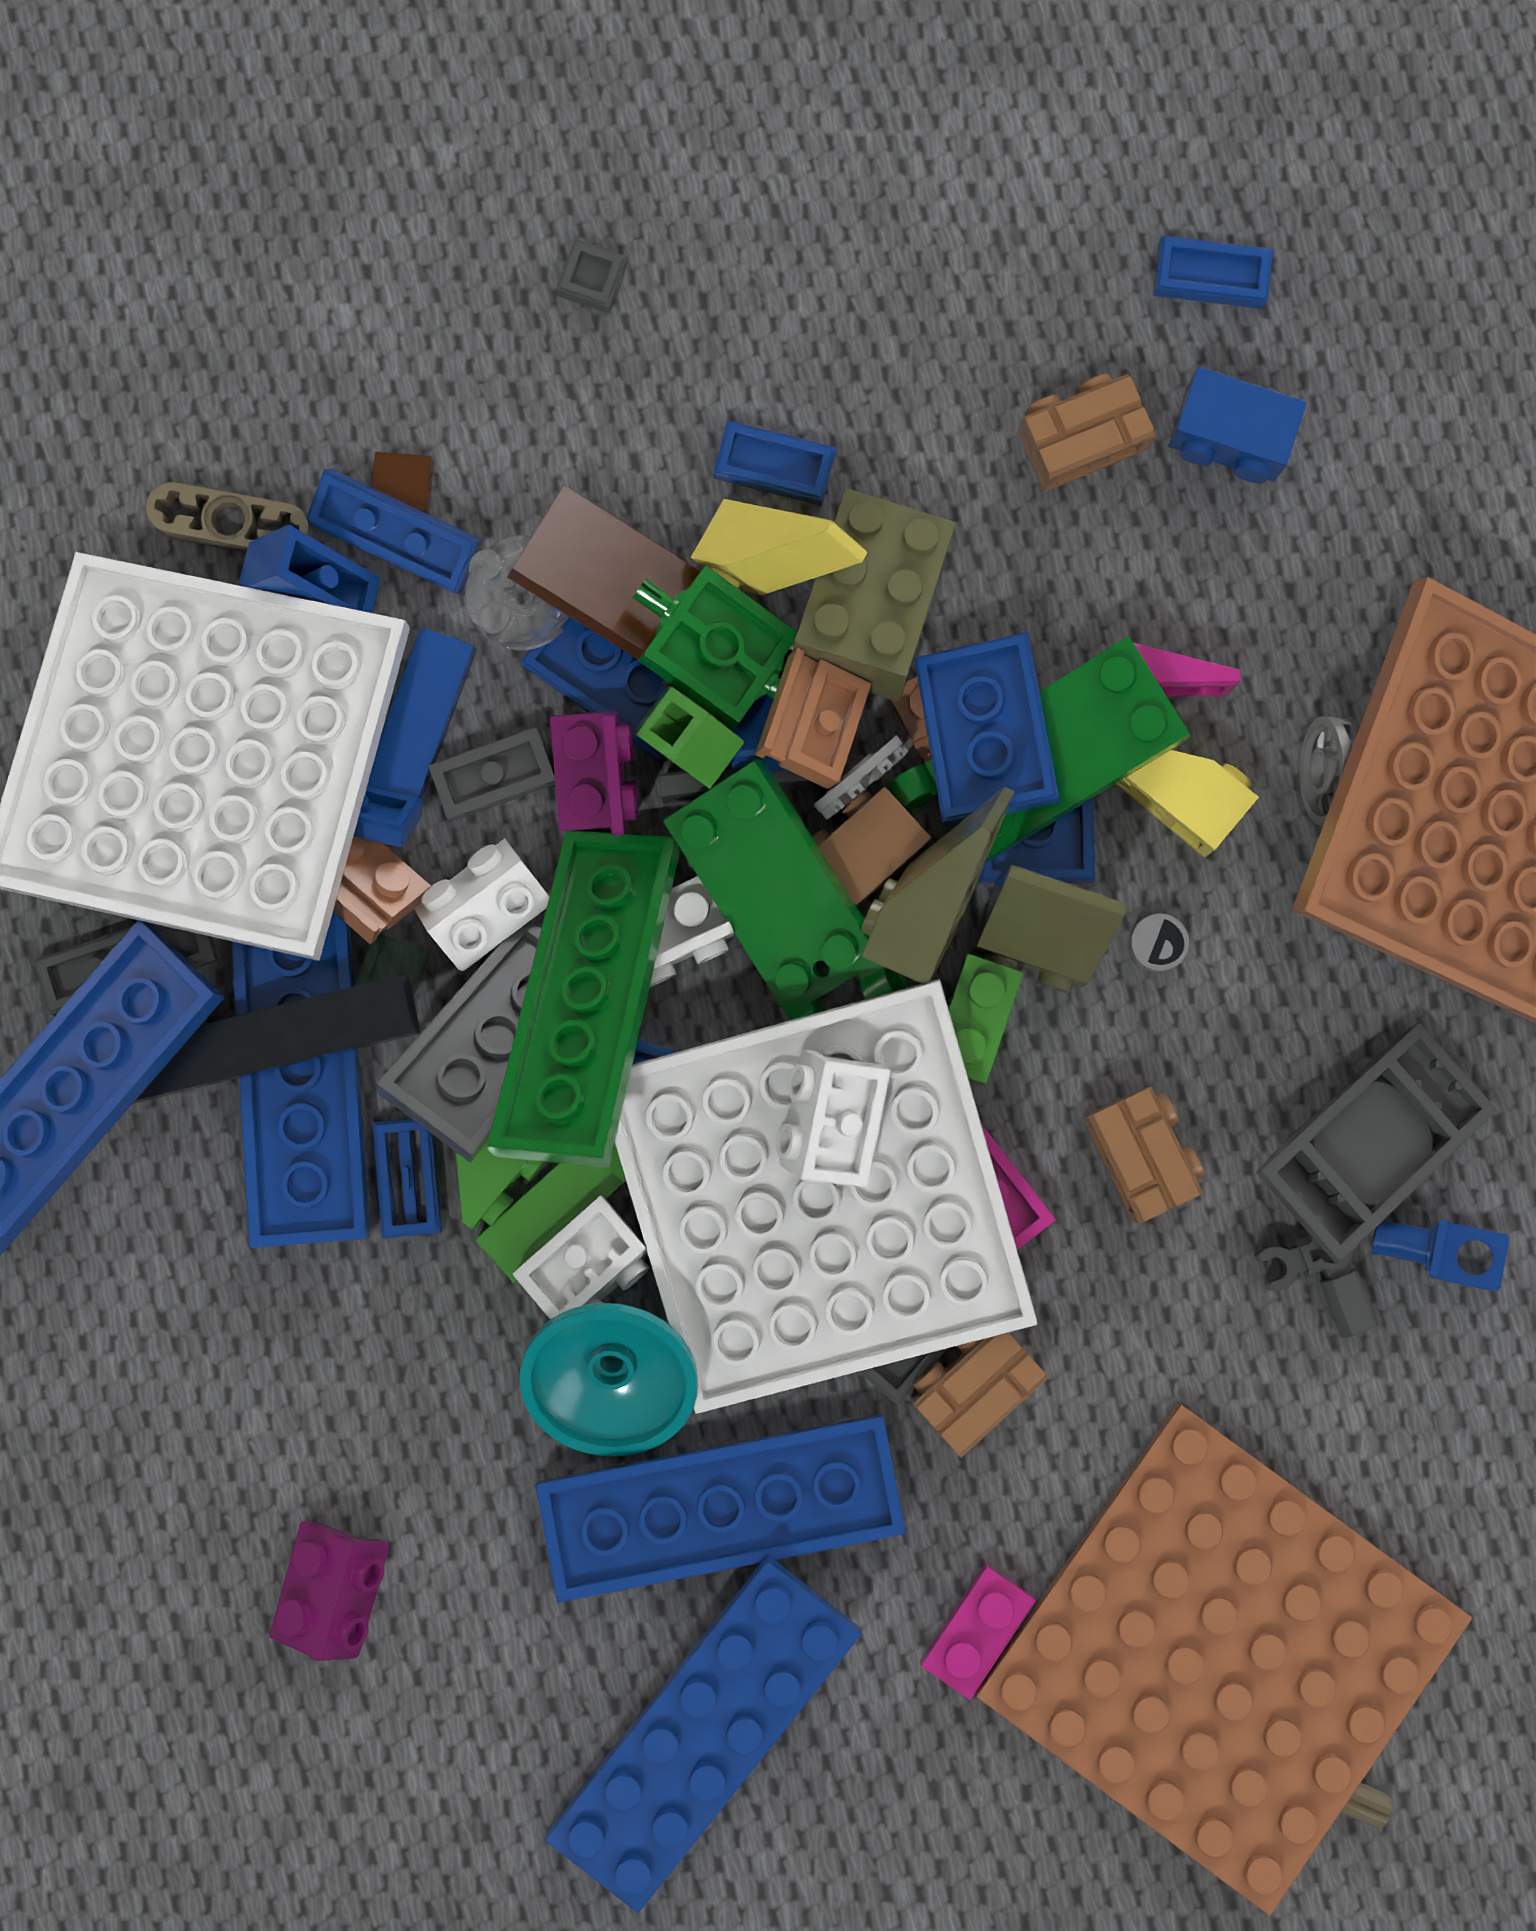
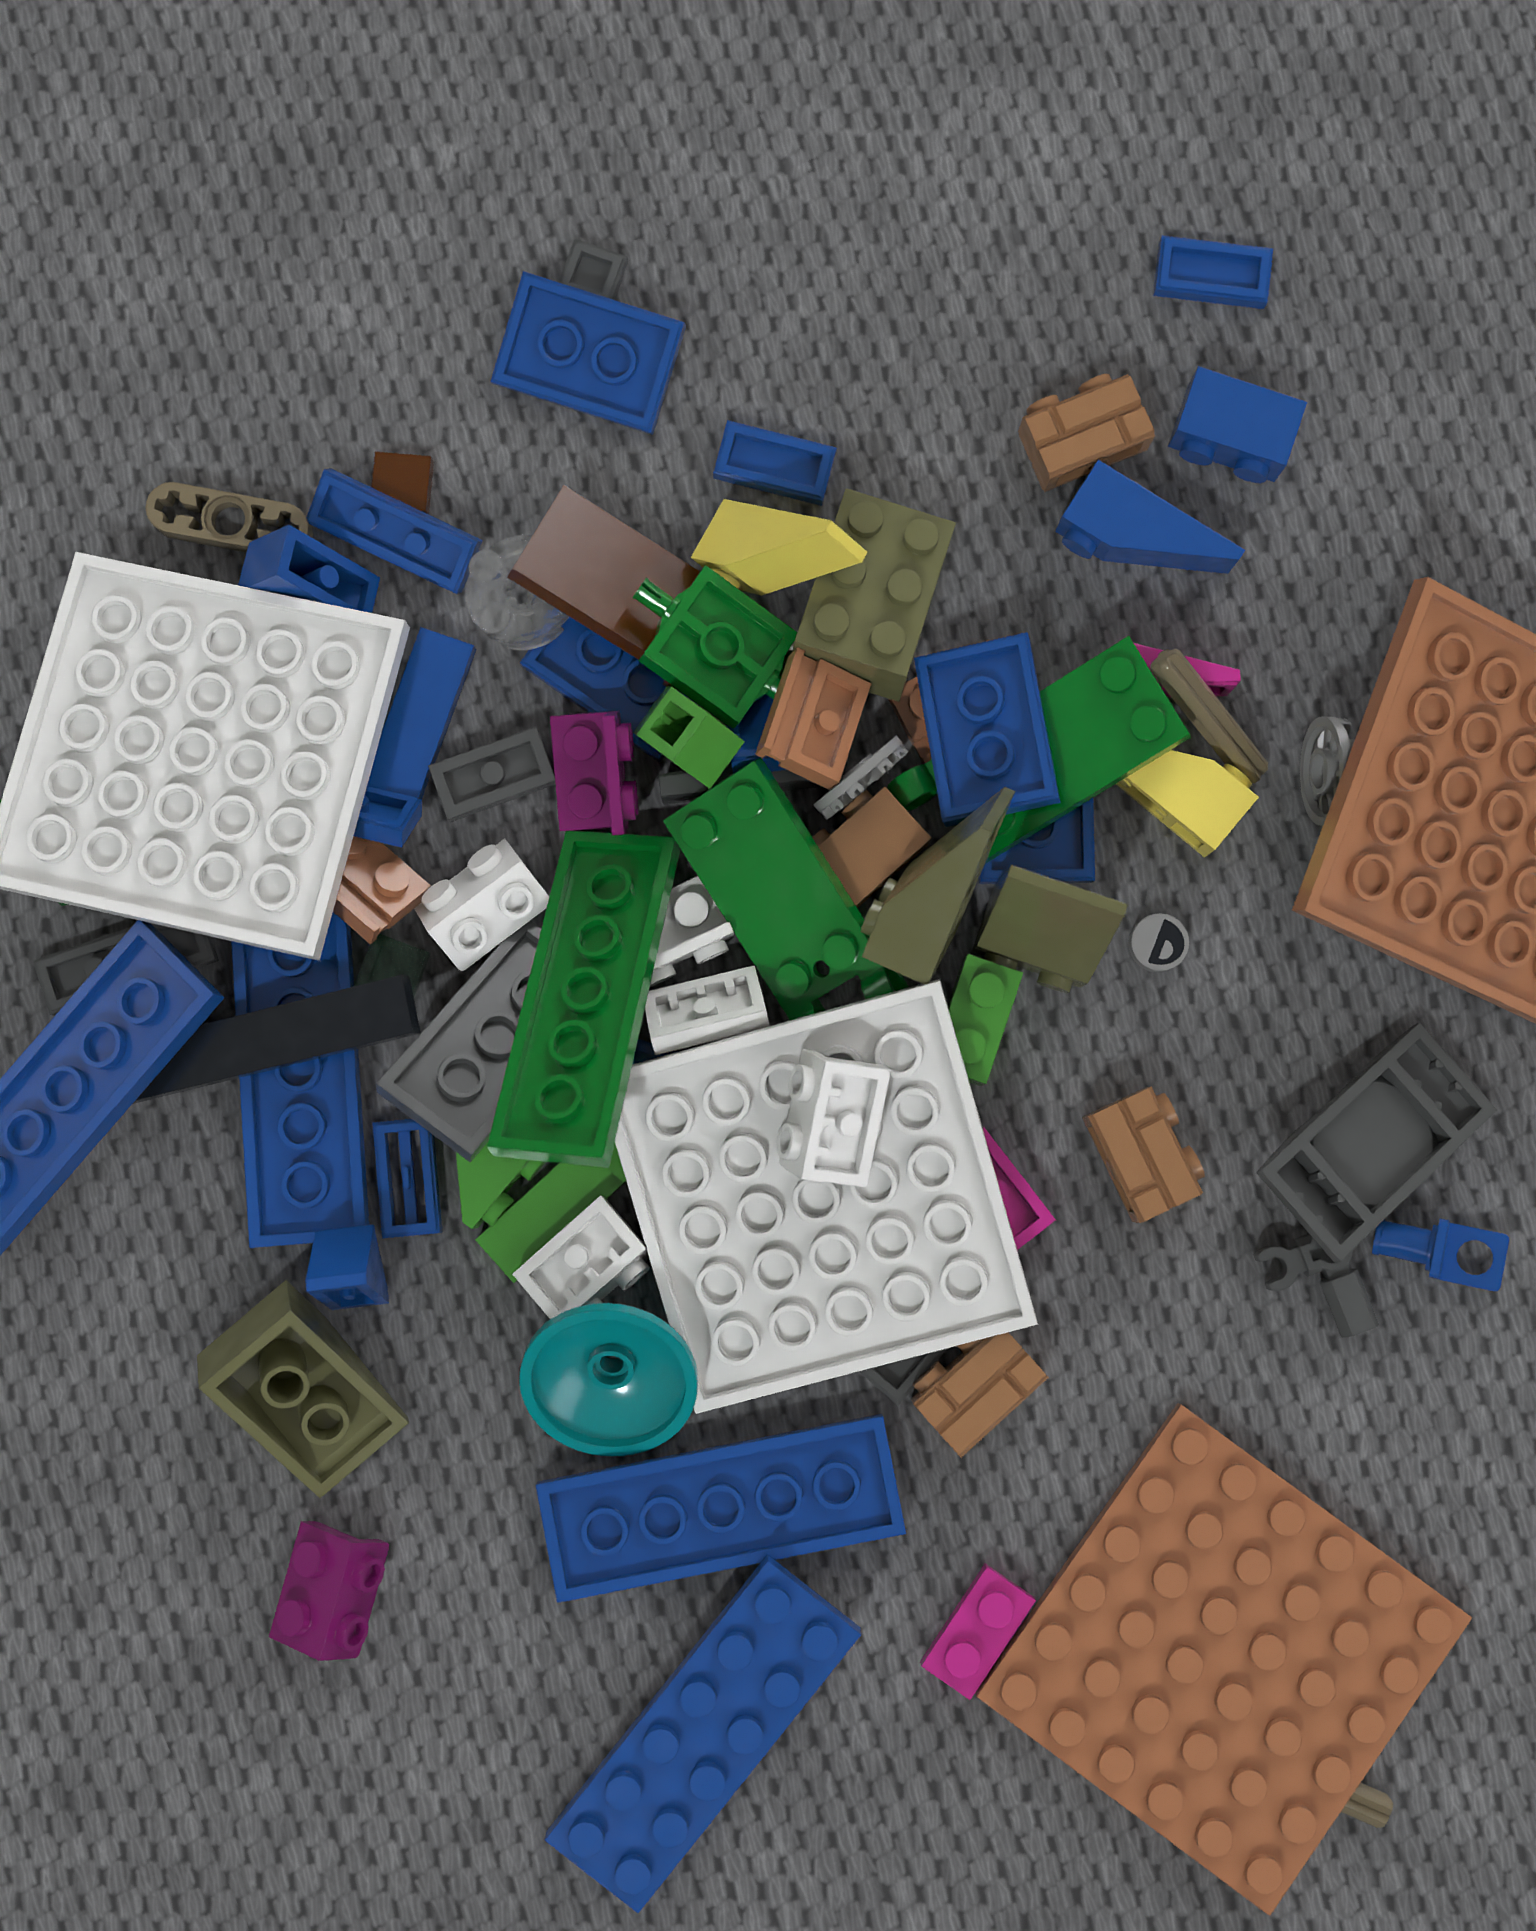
(299, 1389): none -> olive slope
(347, 1268): none -> blue slope
(588, 353): none -> blue tile
(705, 1010): none -> white bracket
(1134, 526): none -> blue slope
(1208, 713): none -> dark tan axle

